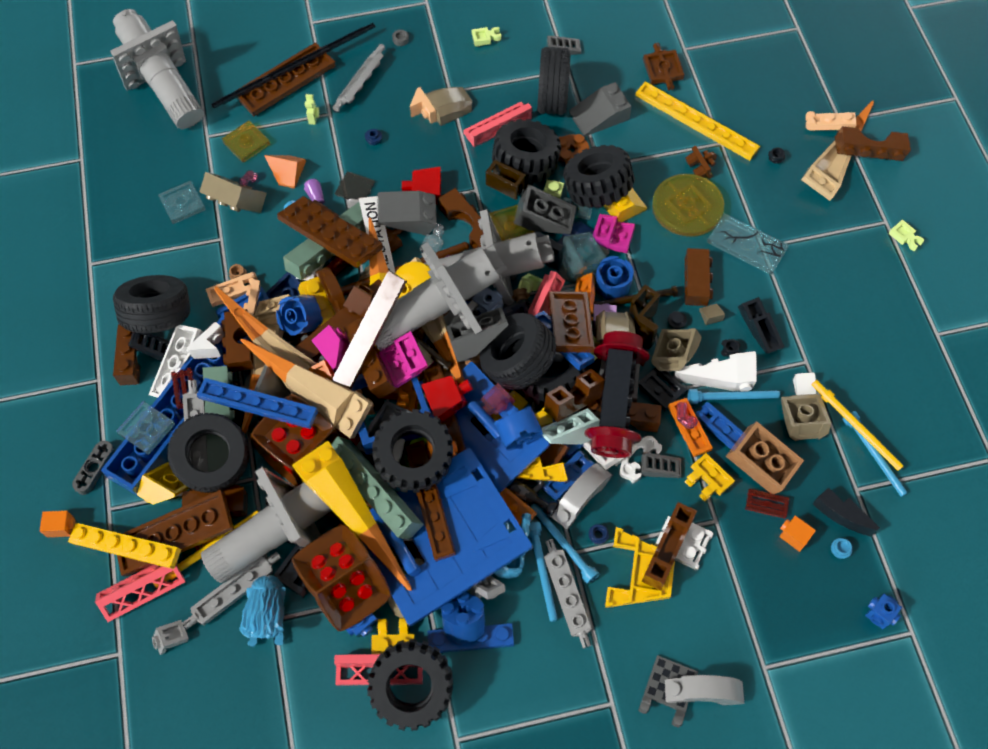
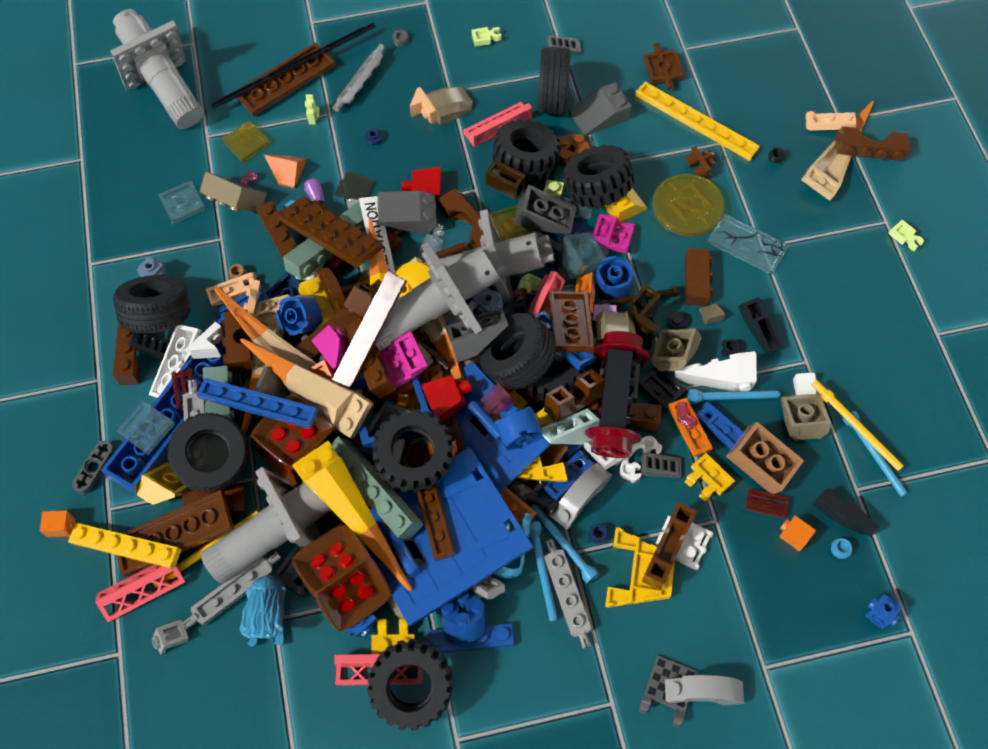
(151, 267): none -> sand blue brick
(277, 230): none -> reddish brown arch

